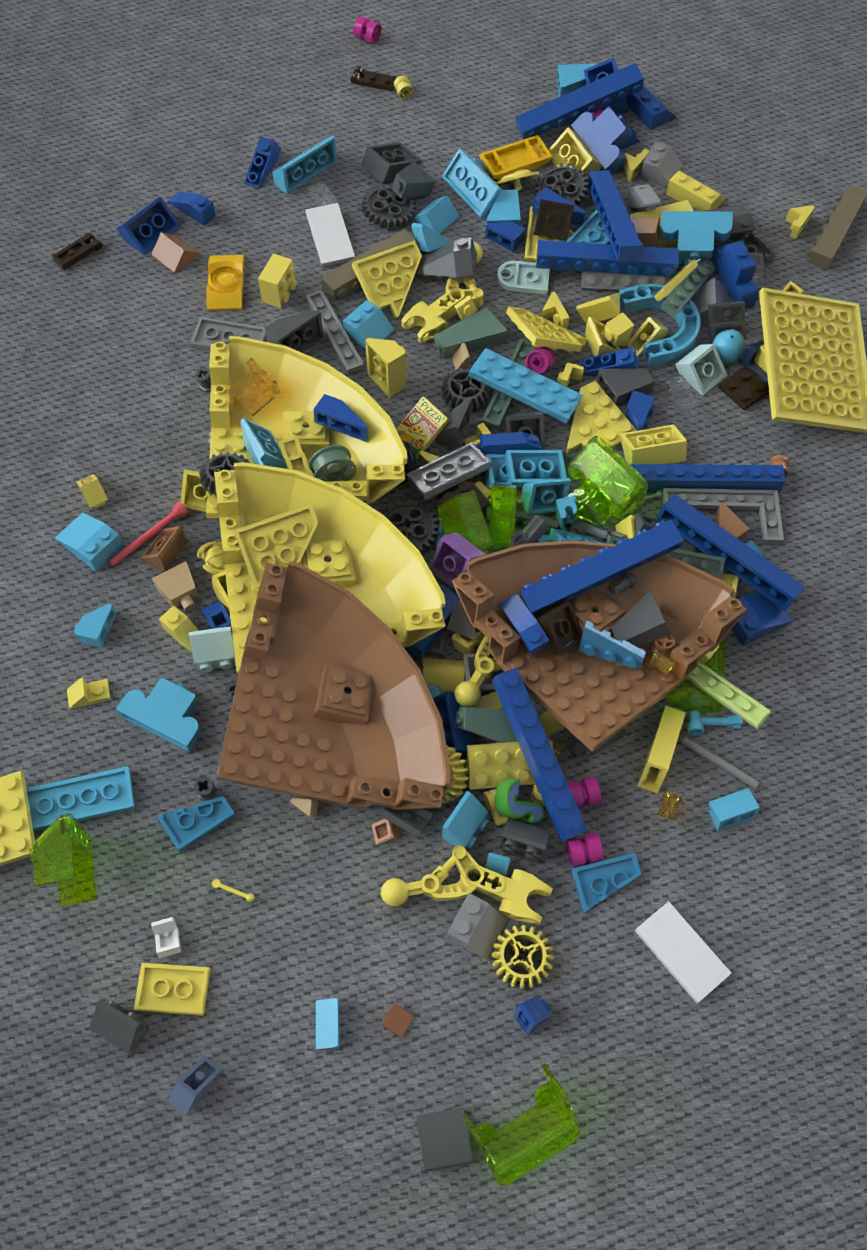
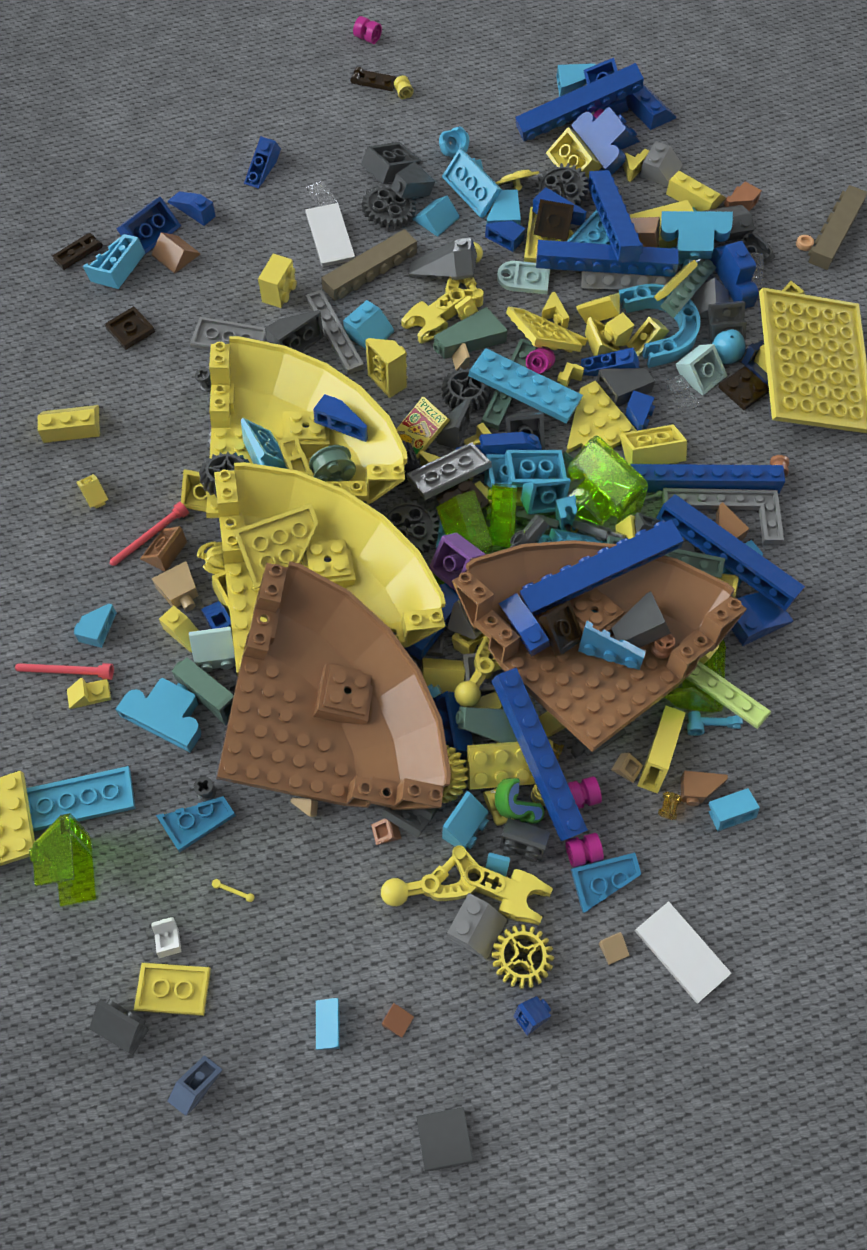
(69, 424): none -> light yellow slope
(90, 540): medium azure slope -> none
(104, 671): none -> coral piece
(117, 263): none -> medium azure wedge
(129, 328): none -> dark brown plate
(206, 689): none -> sand green slope
(225, 282): yellow slope -> none
(255, 389): clear yellow bracket -> none
(306, 165): medium azure slope -> none
(388, 275): light yellow wing -> none
(427, 238): medium azure slope -> none
(459, 139): none -> medium azure piece
(517, 156): yellow slope -> none
(529, 1137): clear neon green windscreen -> none
(614, 948): none -> tan slope
(627, 581): dark grey pin -> none
(627, 766): none -> tan slope
(643, 198): light grey slope -> none
(663, 663): clear yellow bush -> none
(699, 786): none -> medium nougat slope
(720, 762): light grey bar -> none
(744, 195): none -> nougat slope
(799, 218): light yellow slope -> none
(804, 242): none -> light nougat tile

